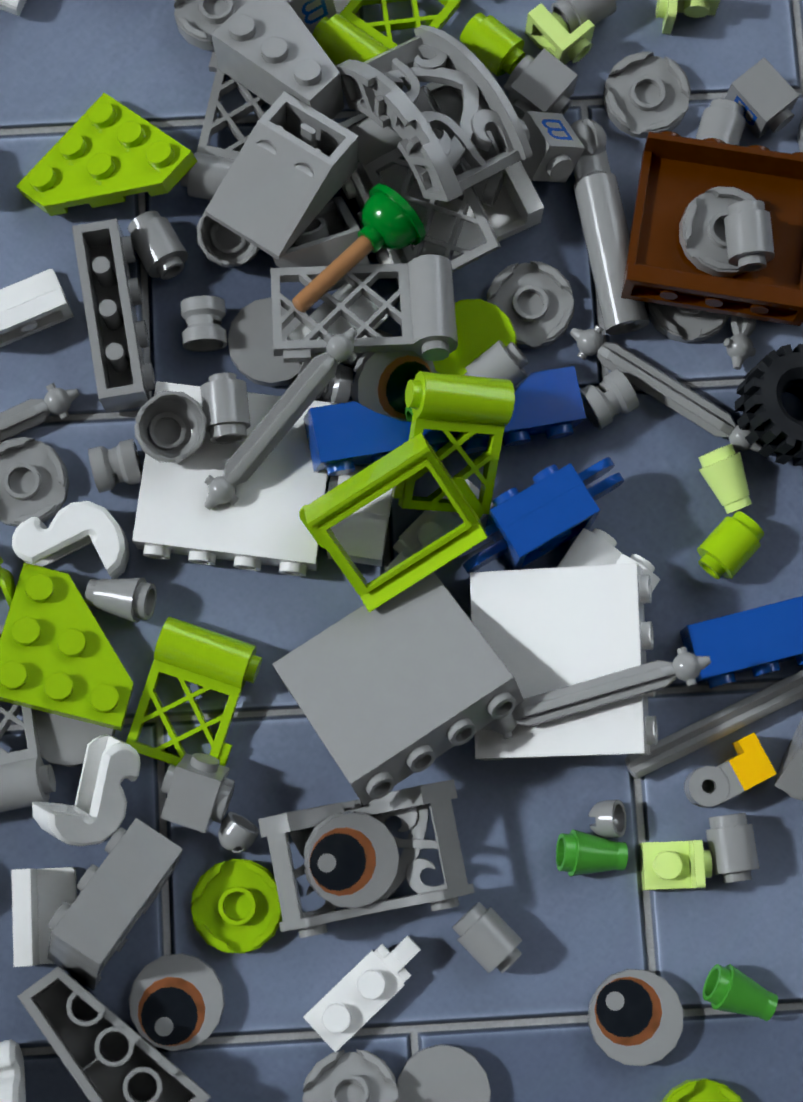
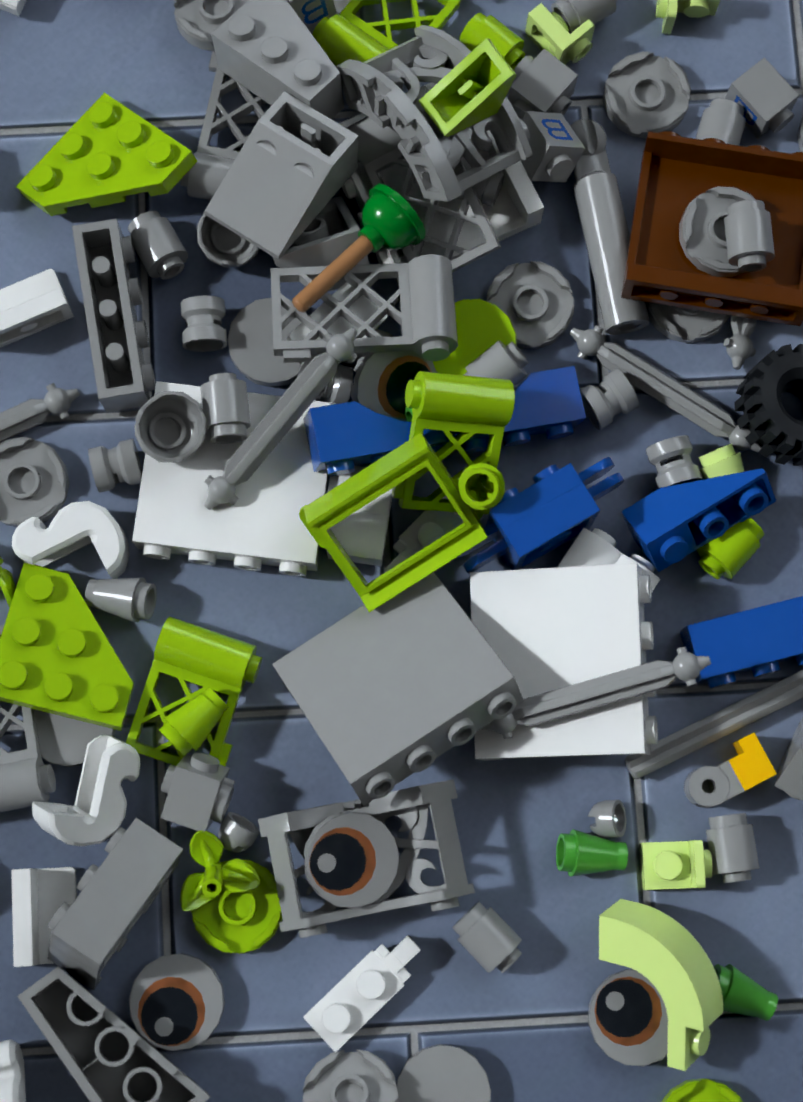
(193, 721): none -> lime cone
(204, 886): none -> lime plant
(469, 90): none -> lime slope
(472, 490): none -> lime cone
(673, 461): none -> light grey wheel
(677, 967): none -> yellowish green arch
(691, 514): none -> blue slope

